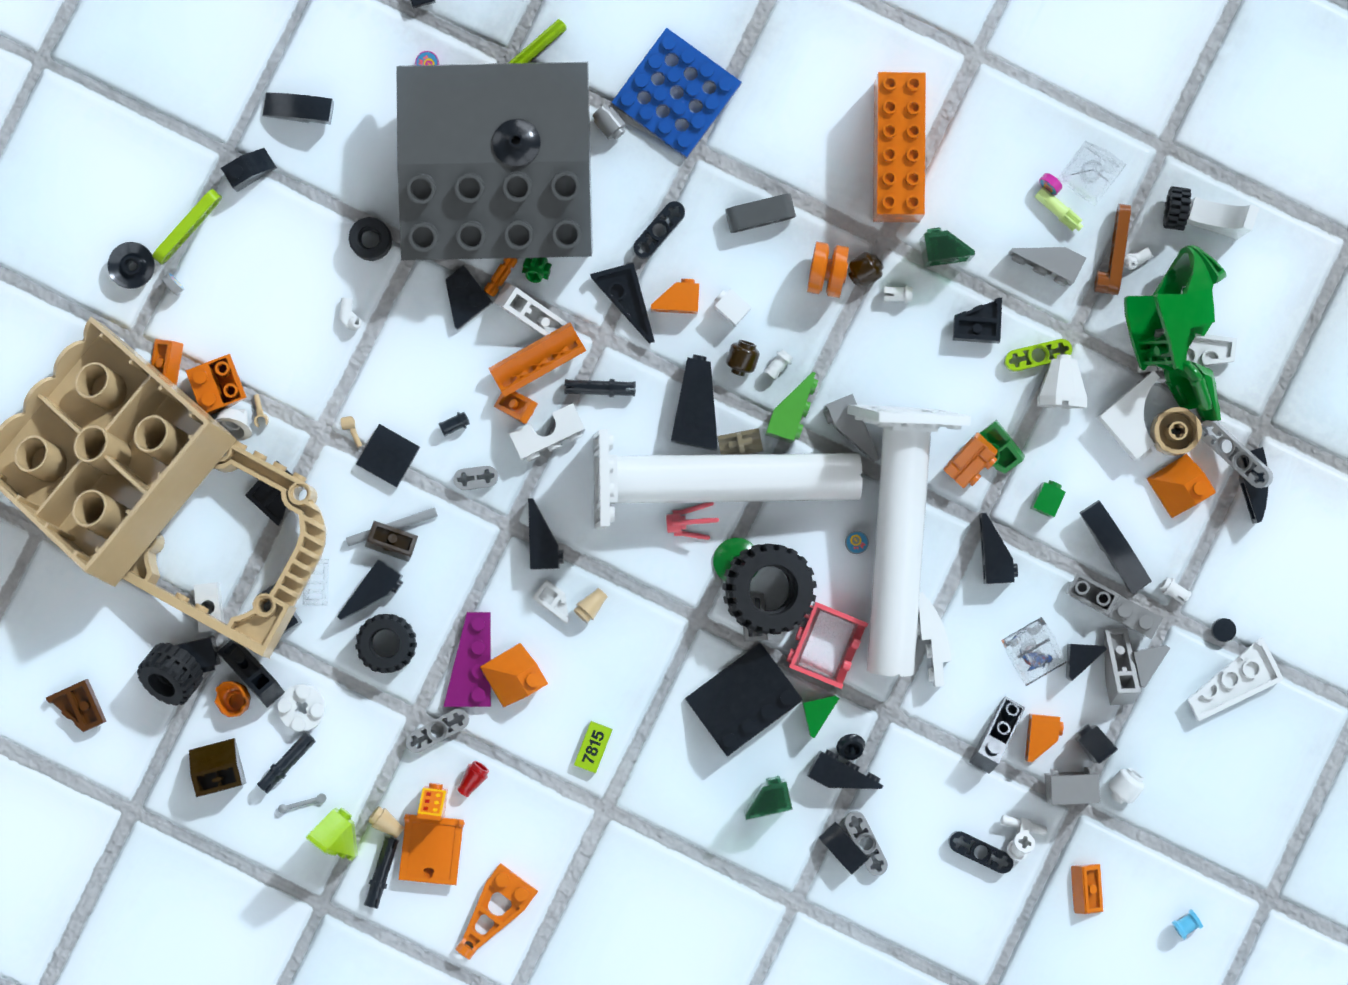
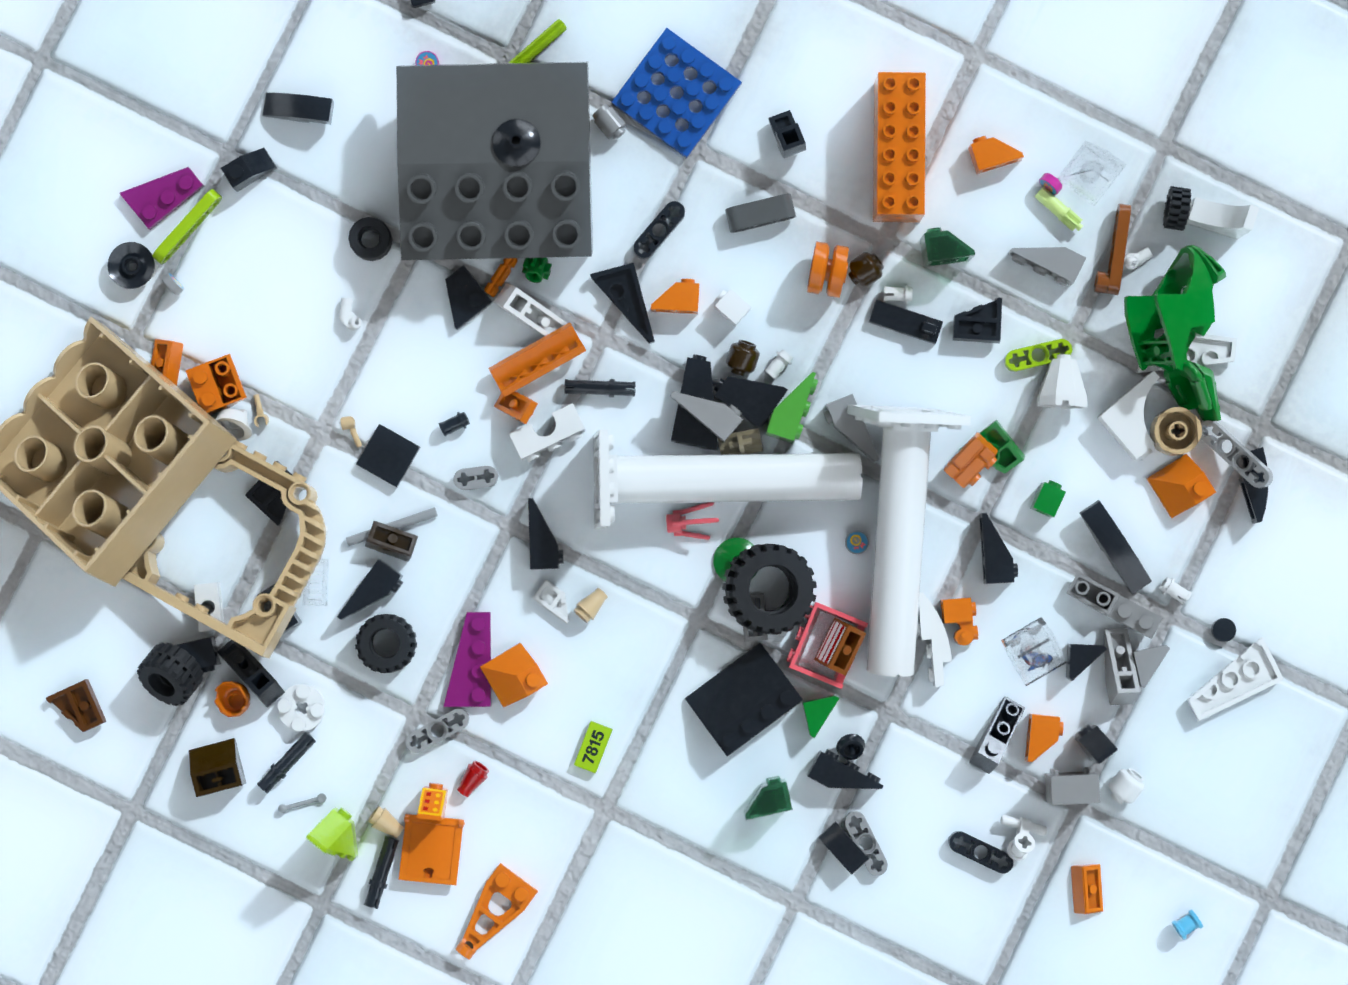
(162, 196): none -> magenta wing
(713, 415): none -> light grey slope
(750, 397): none -> black slope
(787, 134): none -> black brick
(840, 646): none -> dark orange brick
(905, 321): none -> black hinge
(960, 612): none -> orange brick
(992, 154): none -> orange slope

